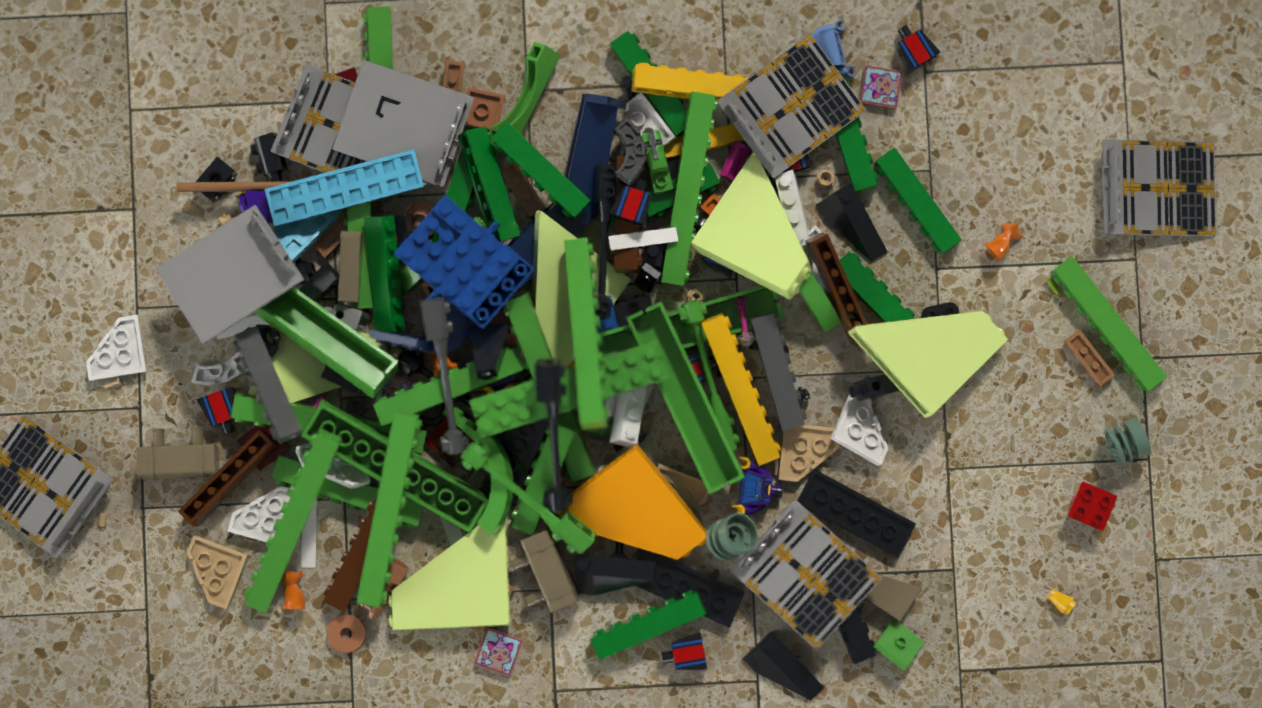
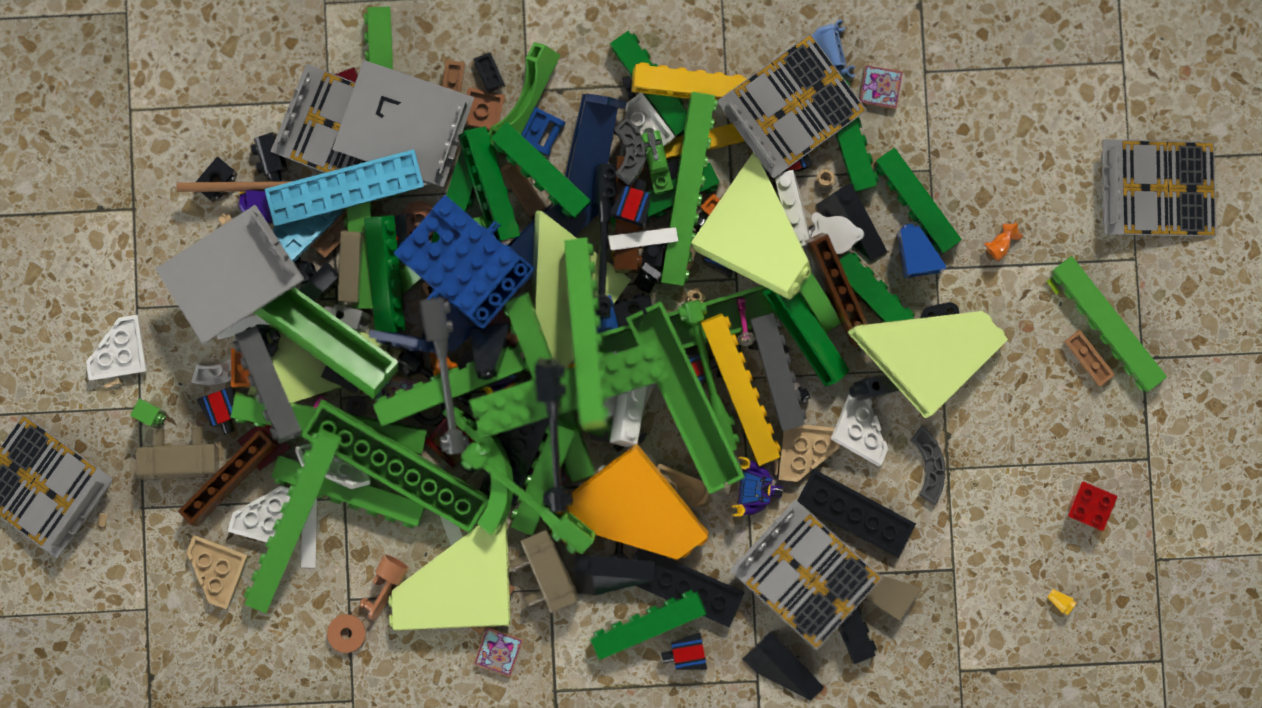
(148, 414): none -> bright green brick
(238, 374): none -> orange plate
(293, 595): orange animal -> none
(349, 575): reddish brown brick -> none
(388, 509): bright green brick -> none
(489, 72): none -> black plate
(536, 127): none -> blue plate
(731, 536): sand green wheel -> none
(734, 161): dark pink plate -> none
(809, 336): none -> green brick
(840, 230): none -> white tile
(898, 644): bright green plate -> none
(915, 49): torso -> none
(917, 253): none -> blue slope
(933, 462): none -> dark grey tile
(1123, 443): sand green wheel -> none

